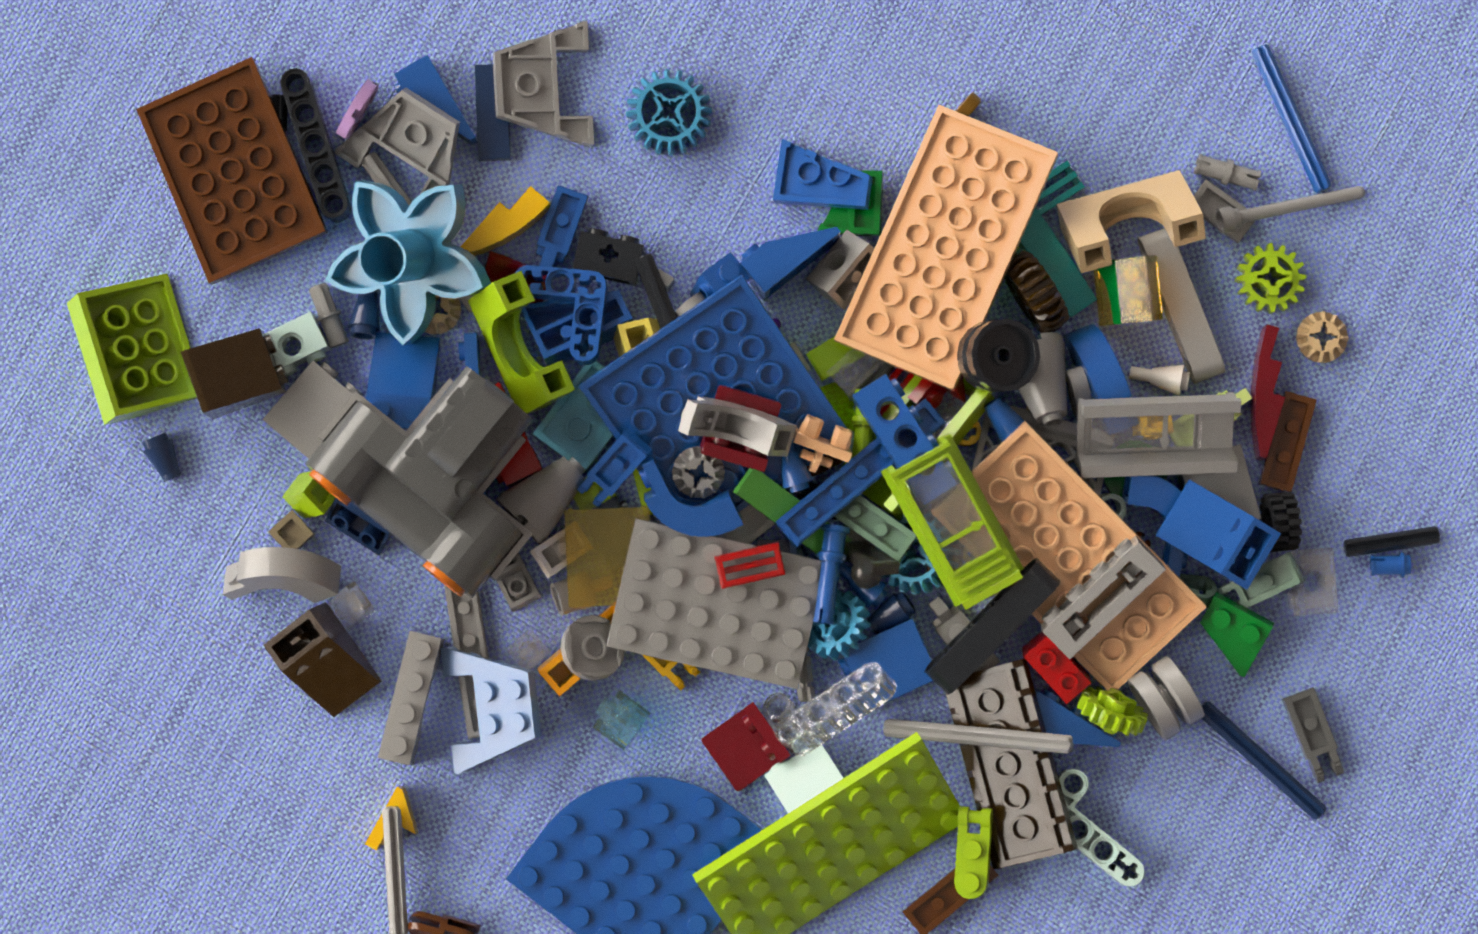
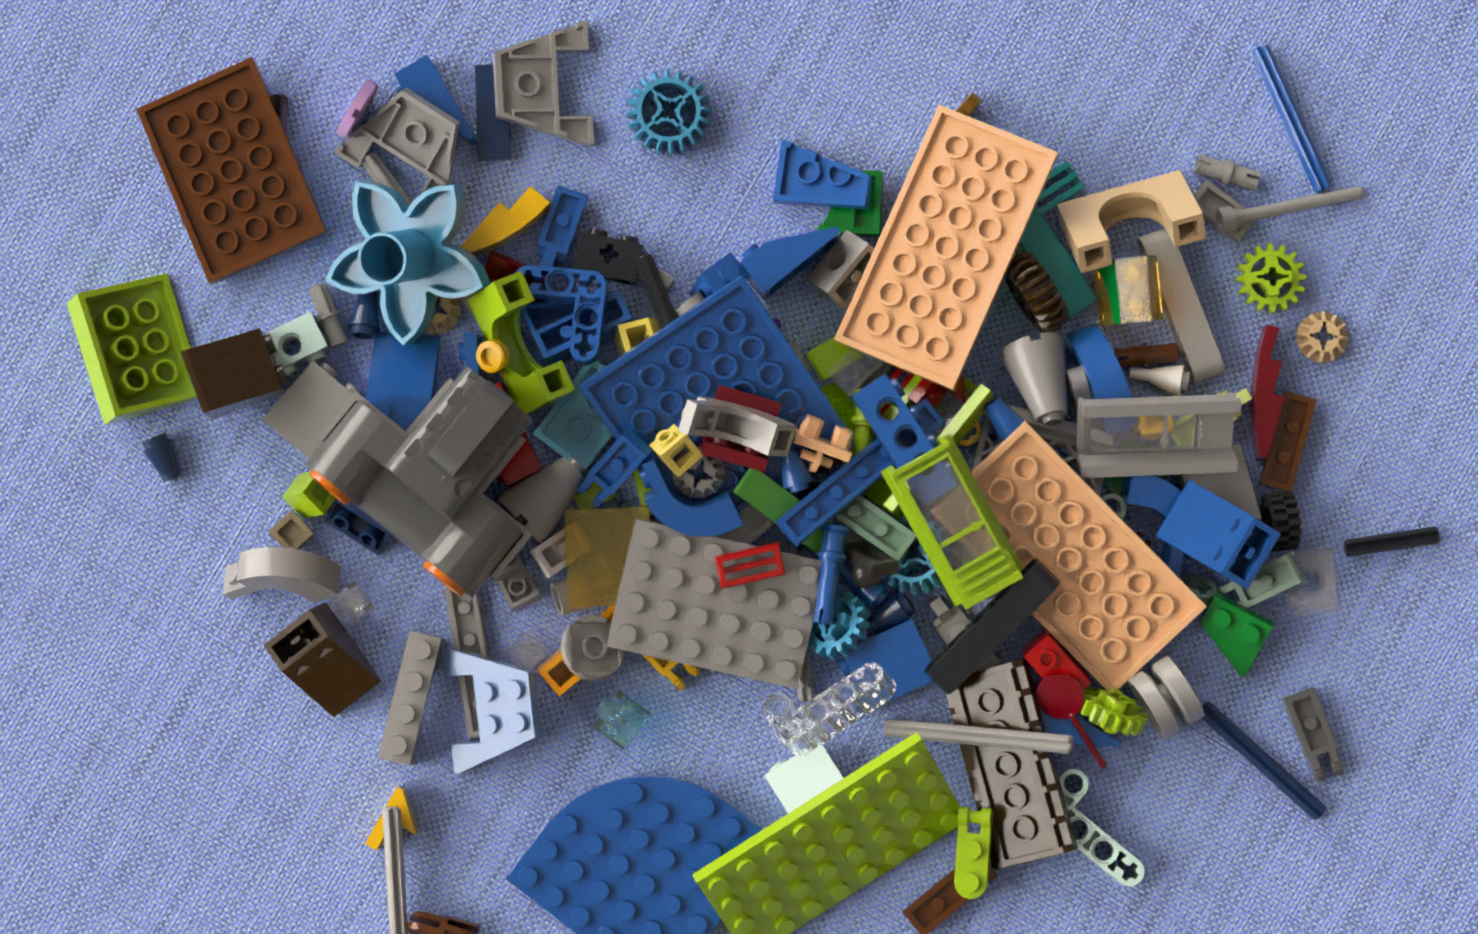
(305, 134): black beam -> none
(492, 355): none -> yellow tile
(669, 444): none -> light yellow brick
(745, 747): dark red bracket -> none
(1017, 355): black wheel -> none
(1062, 699): none -> dark red piece
(1101, 577): light grey brick -> none
(1147, 355): none -> reddish brown axle
(1390, 565): blue pin -> none

